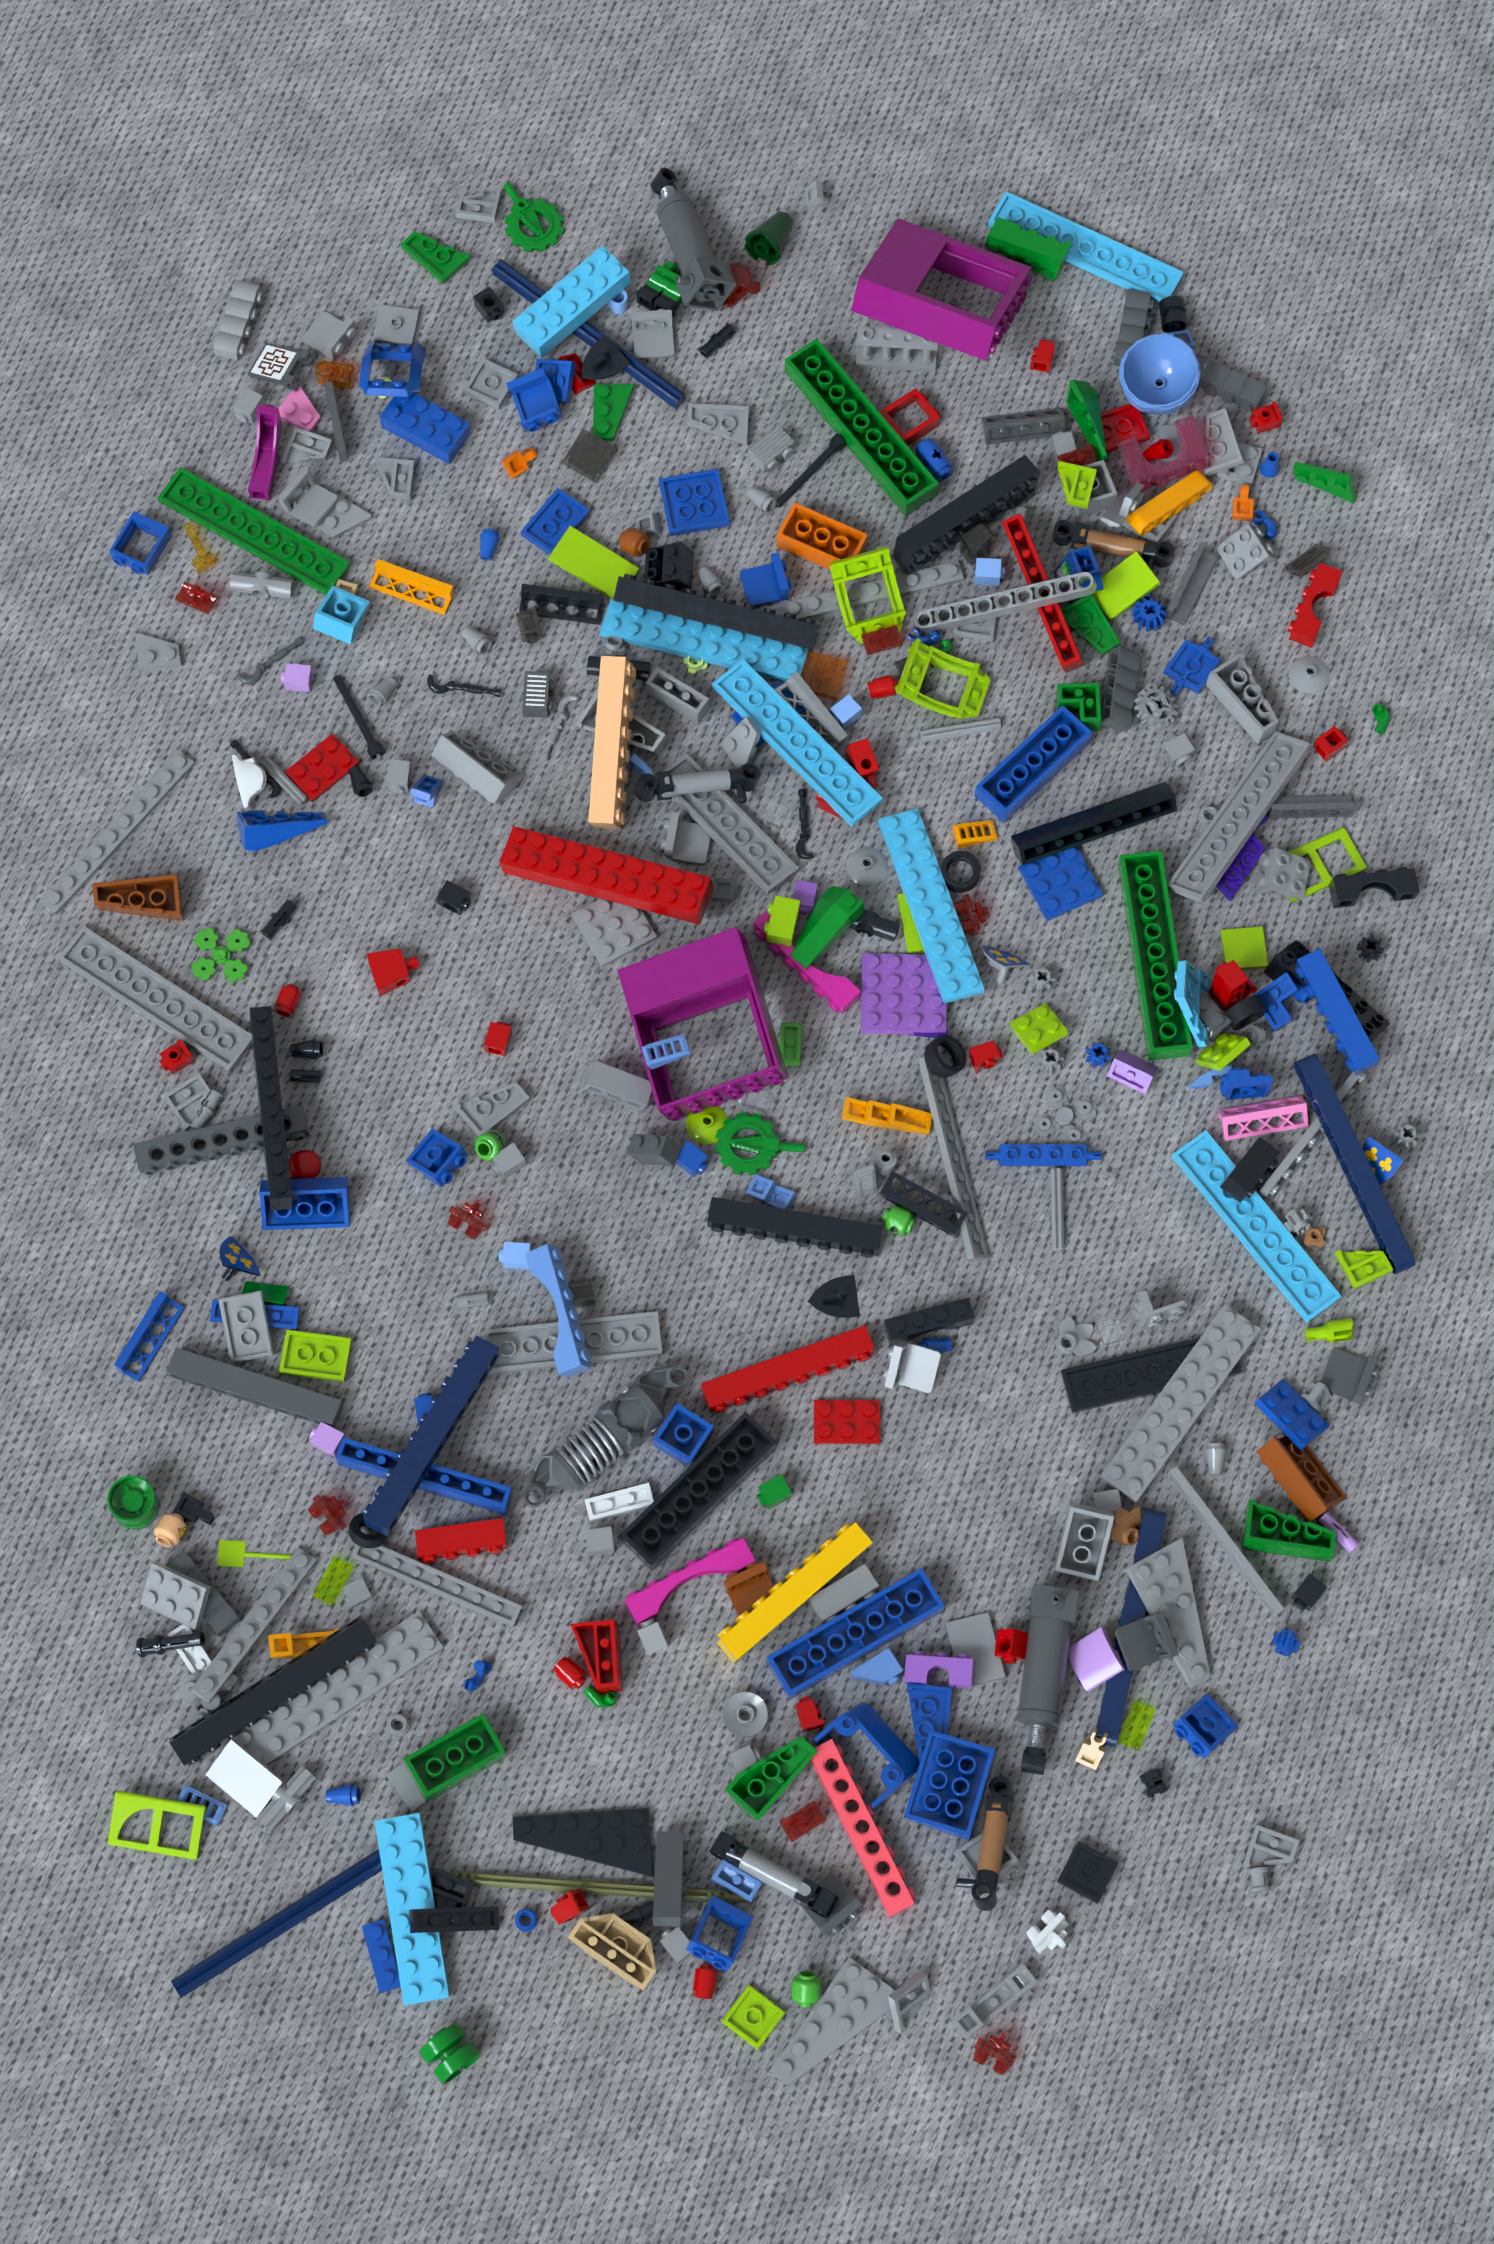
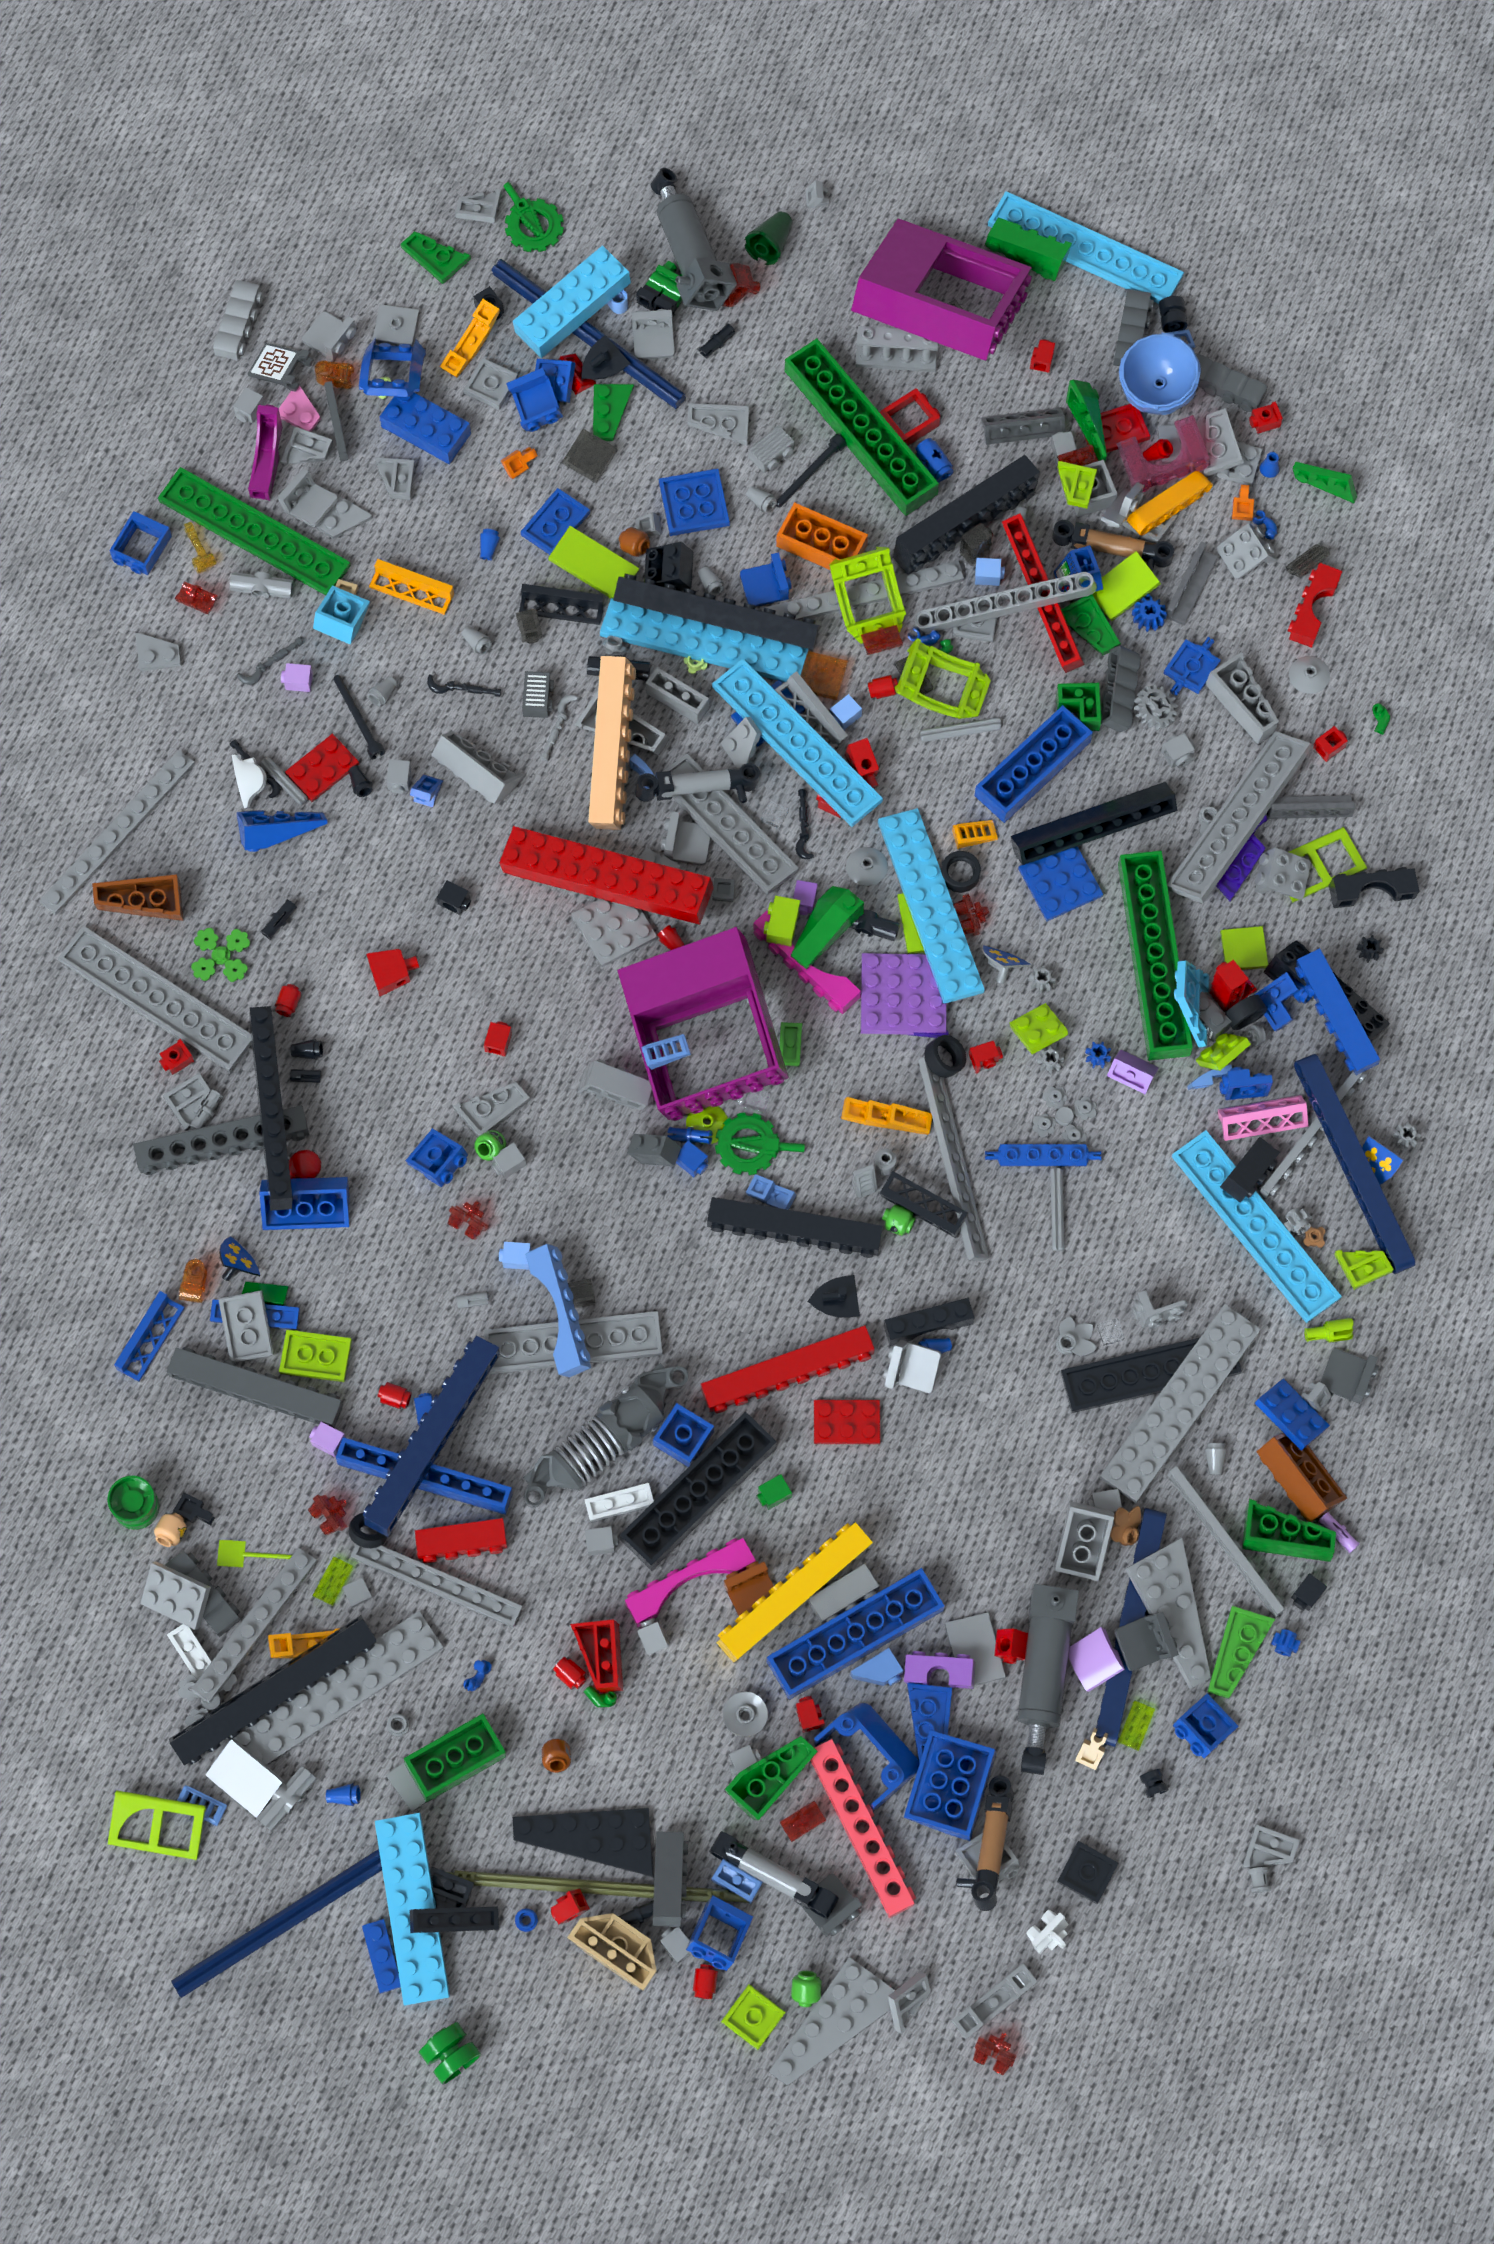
(161, 1644): black pin -> none
(193, 1285): none -> clear orange piece
(394, 1395): none -> red brick
(472, 339): none -> light orange slope
(556, 1755): none -> dark orange head
(670, 938): none -> red cone
(690, 1134): none -> blue pin
(1238, 1646): none -> bright green wing

